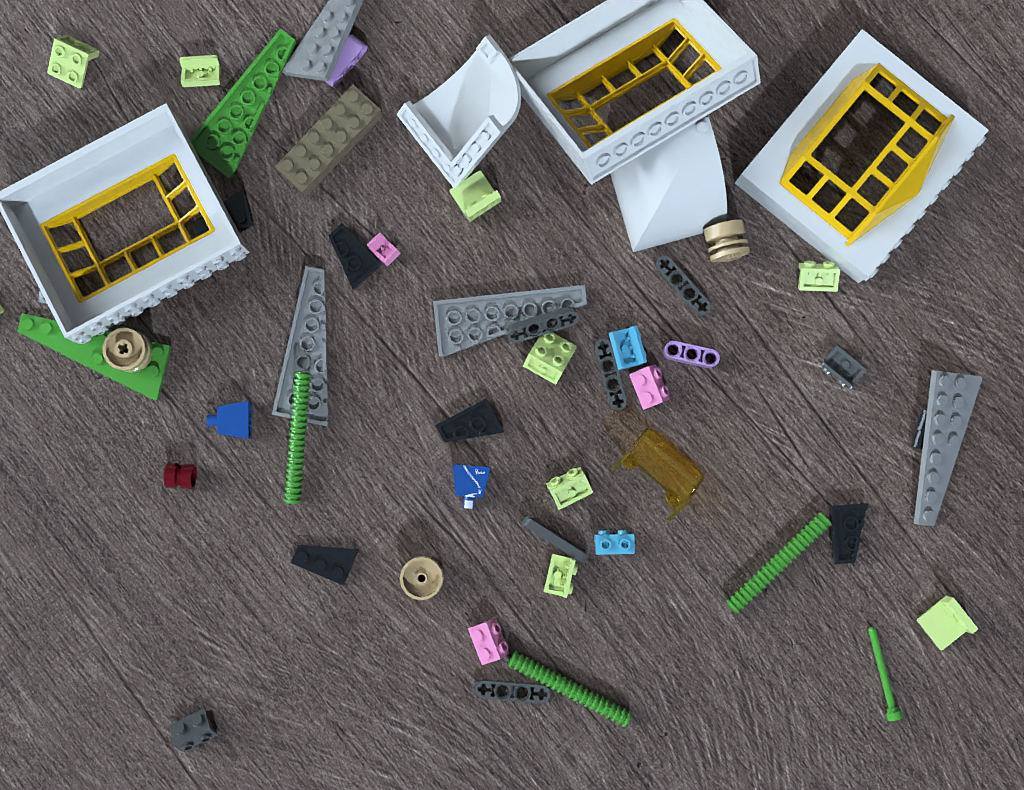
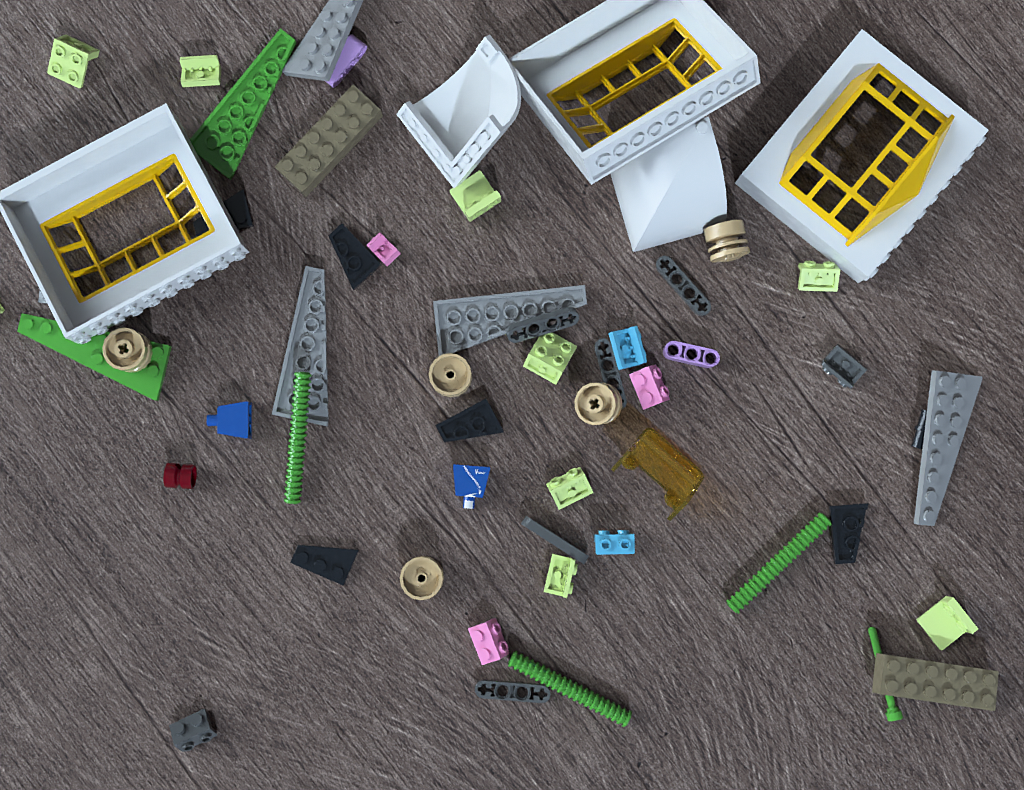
(450, 386): none -> tan wheel
(606, 396): none -> tan wheel
(935, 682): none -> dark tan brick

